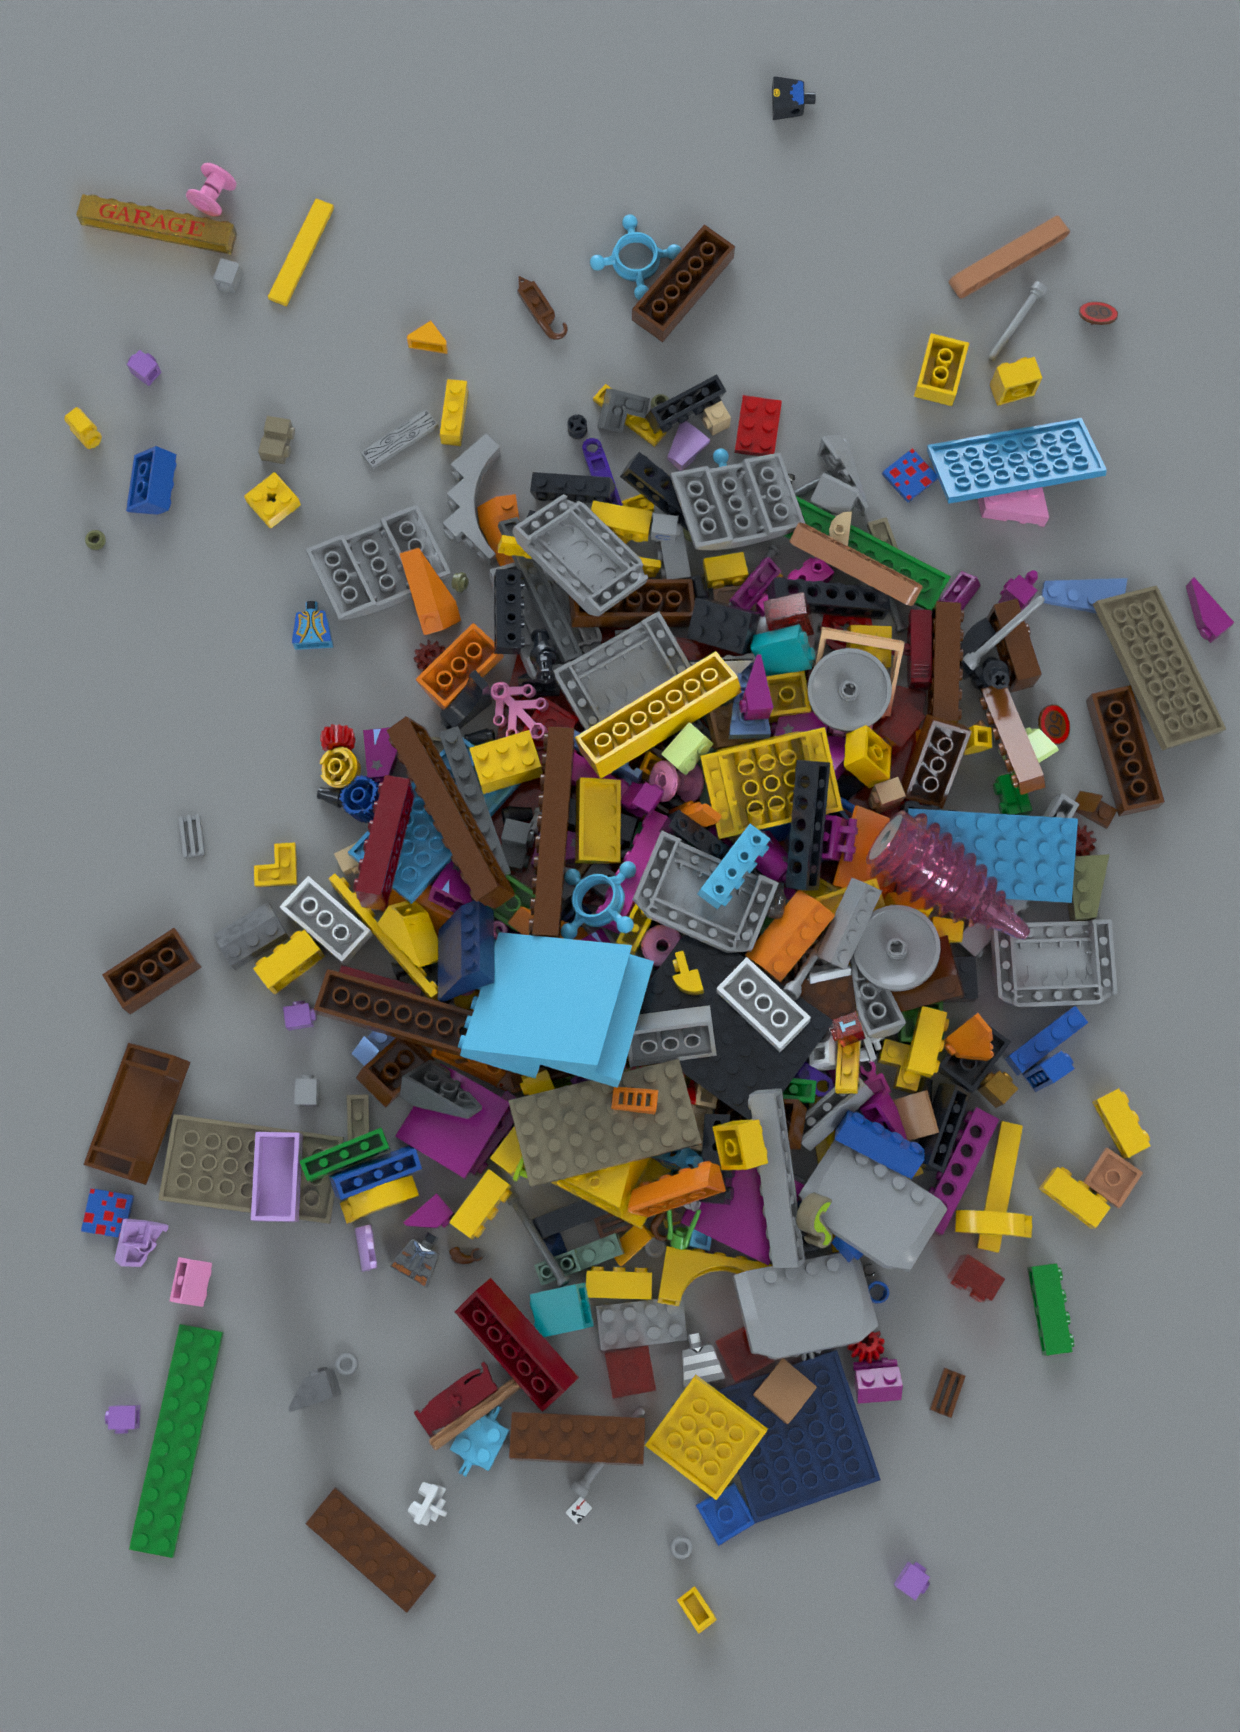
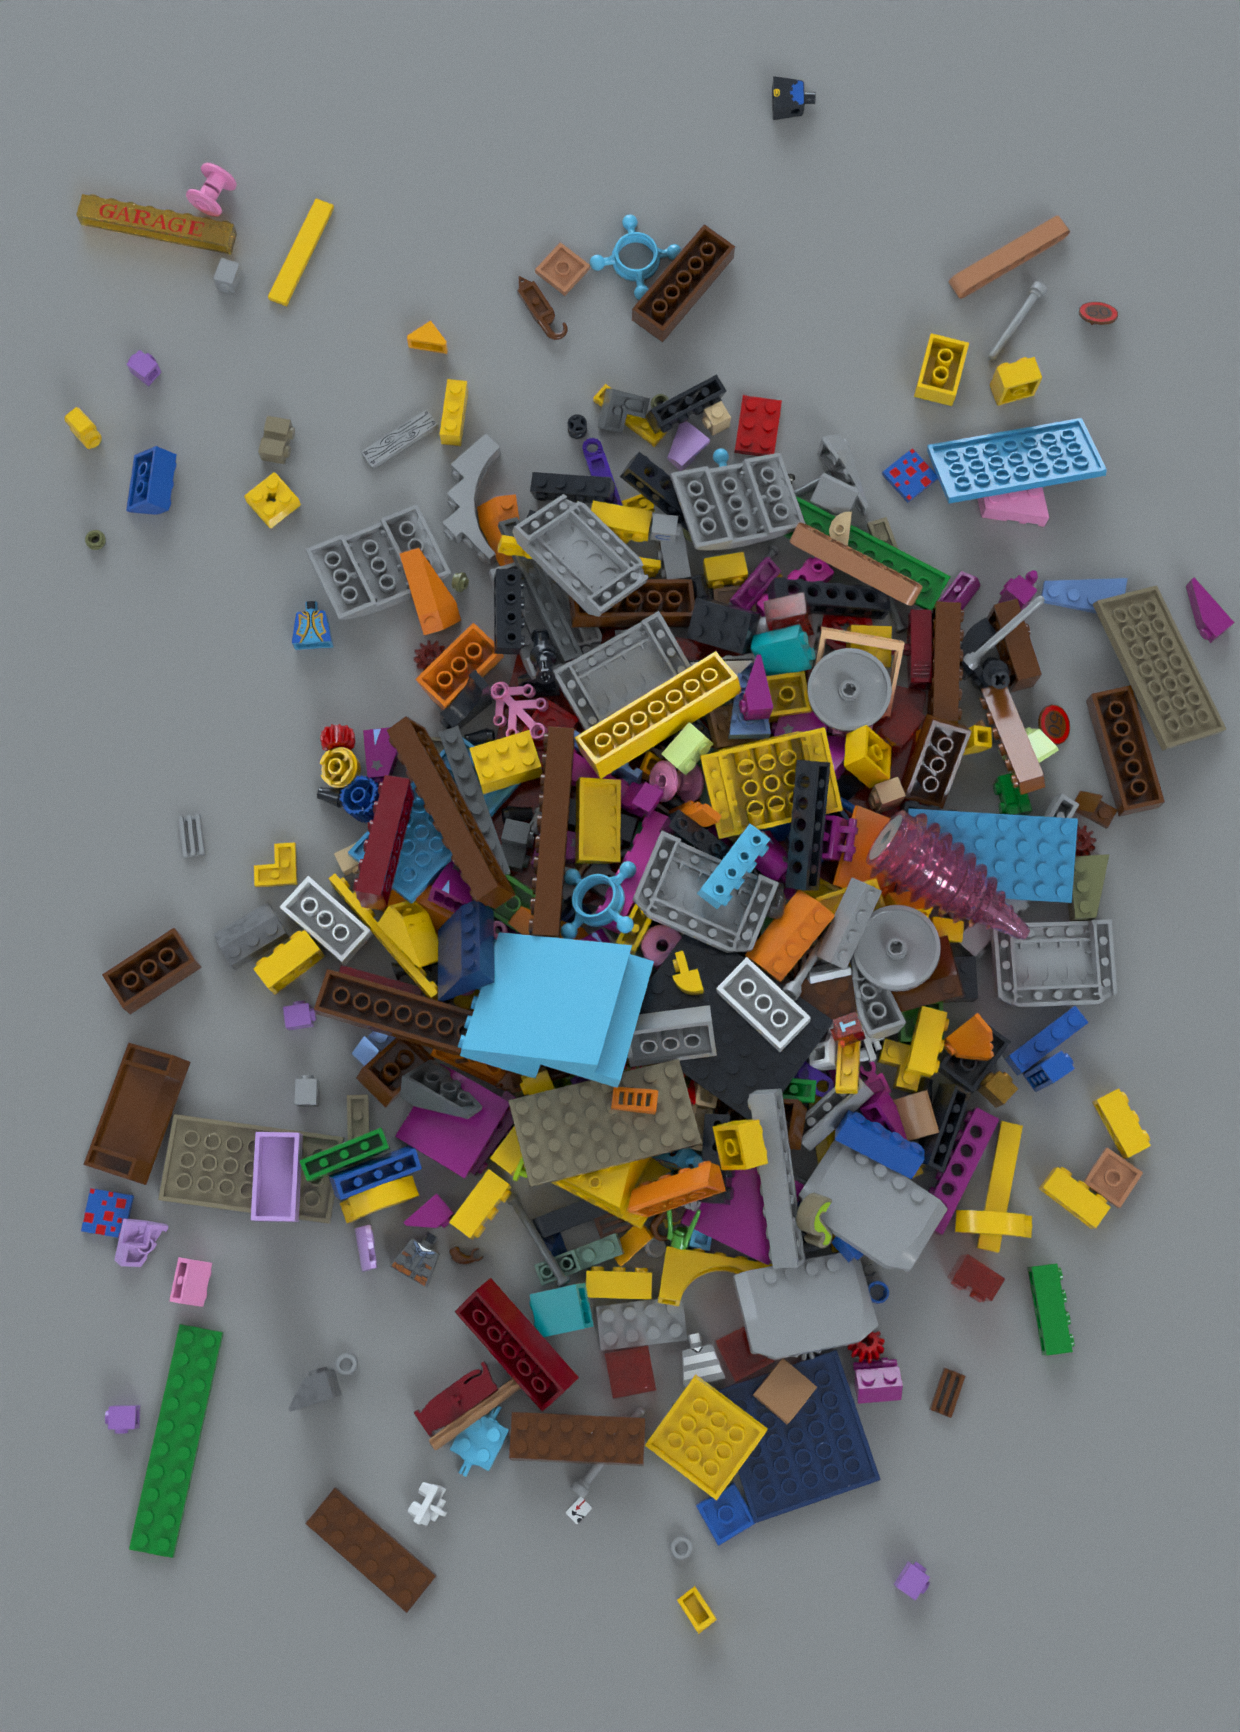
(562, 269): none -> nougat plate

